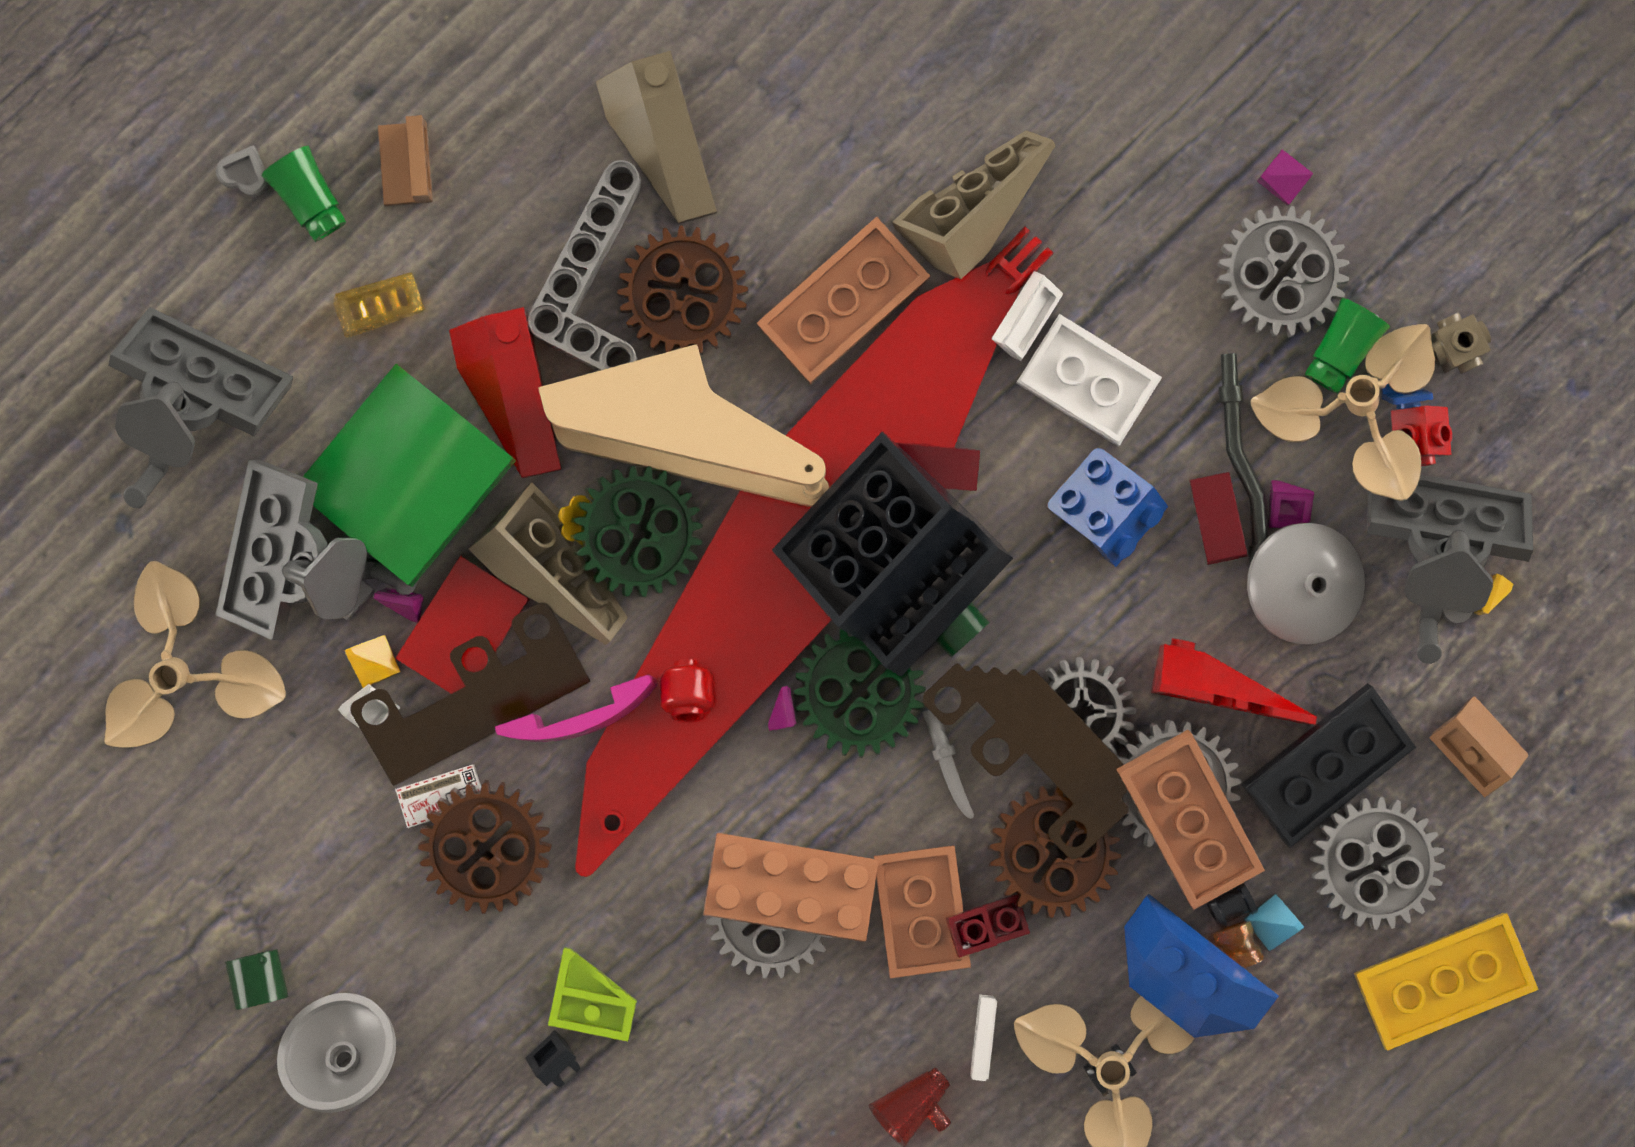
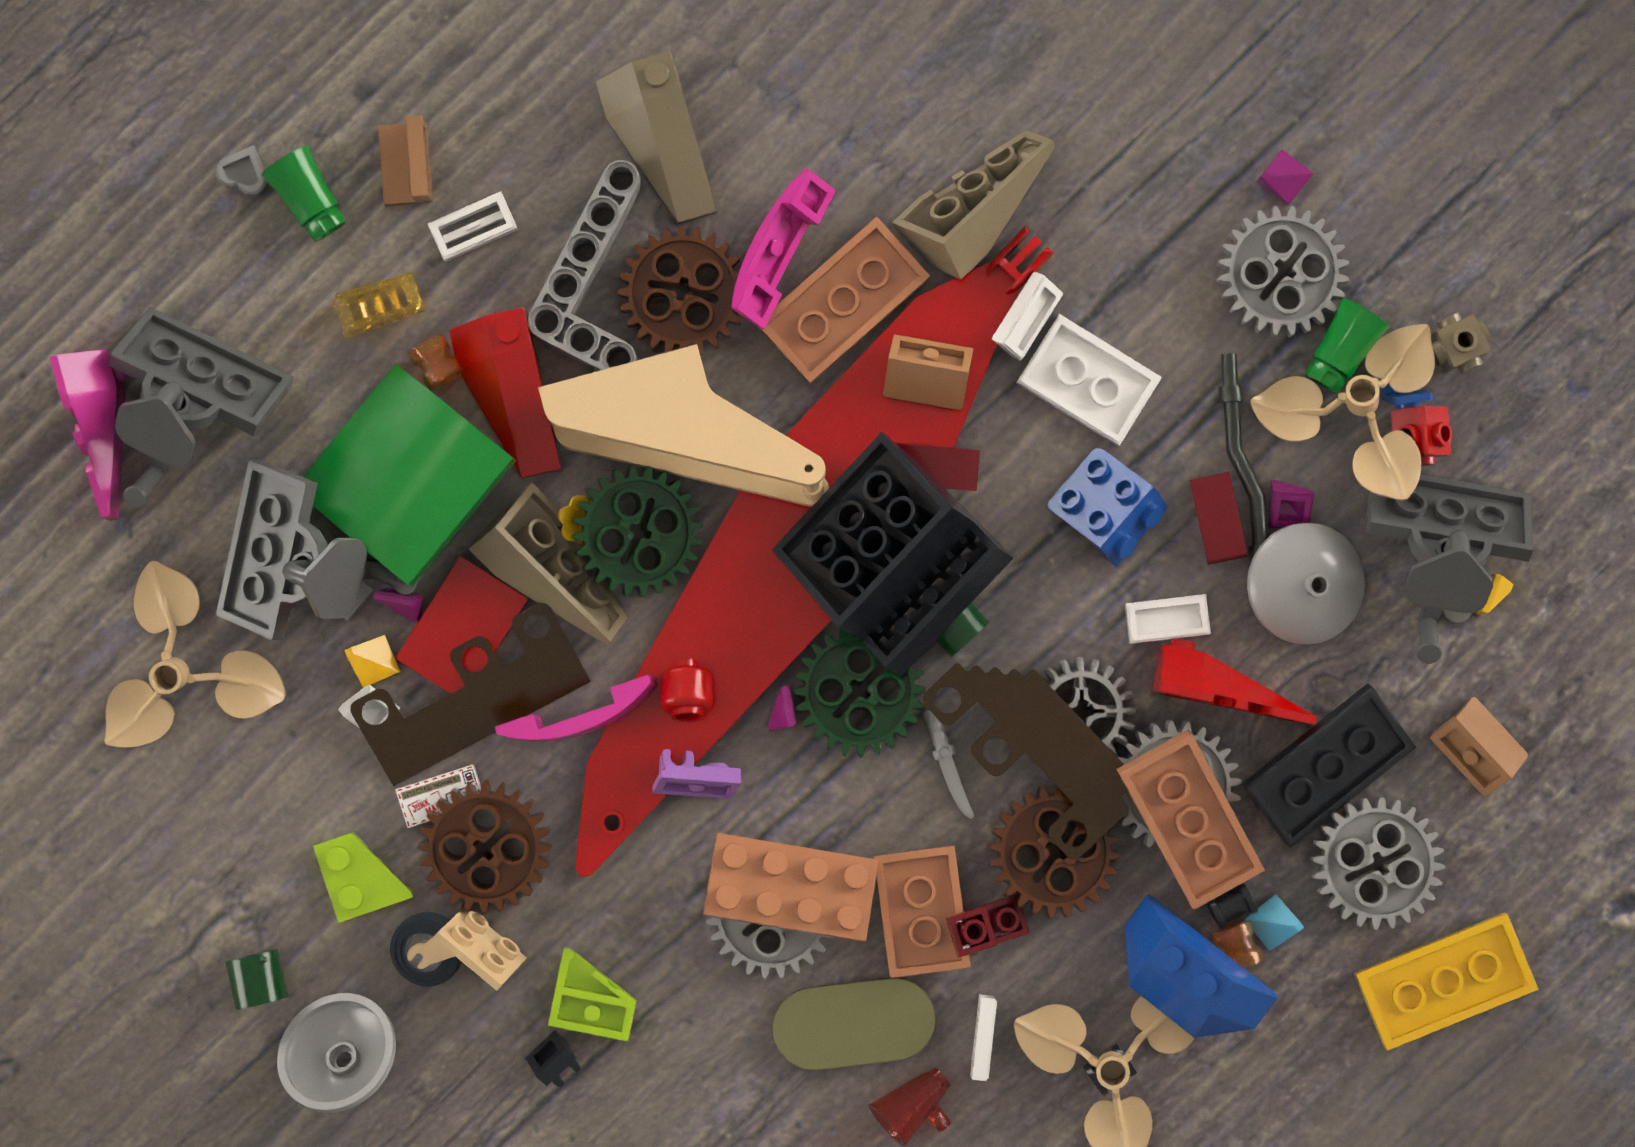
(94, 396): none -> dark pink wedge
(357, 878): none -> lime wing
(431, 949): none -> tan plate
(435, 362): none -> clear orange wheel
(478, 241): none -> white tile
(711, 780): none -> medium lavender plate
(775, 244): none -> dark pink slope
(853, 1023): none -> olive tile
(927, 372): none -> medium nougat panel
(1167, 619): none -> white tile

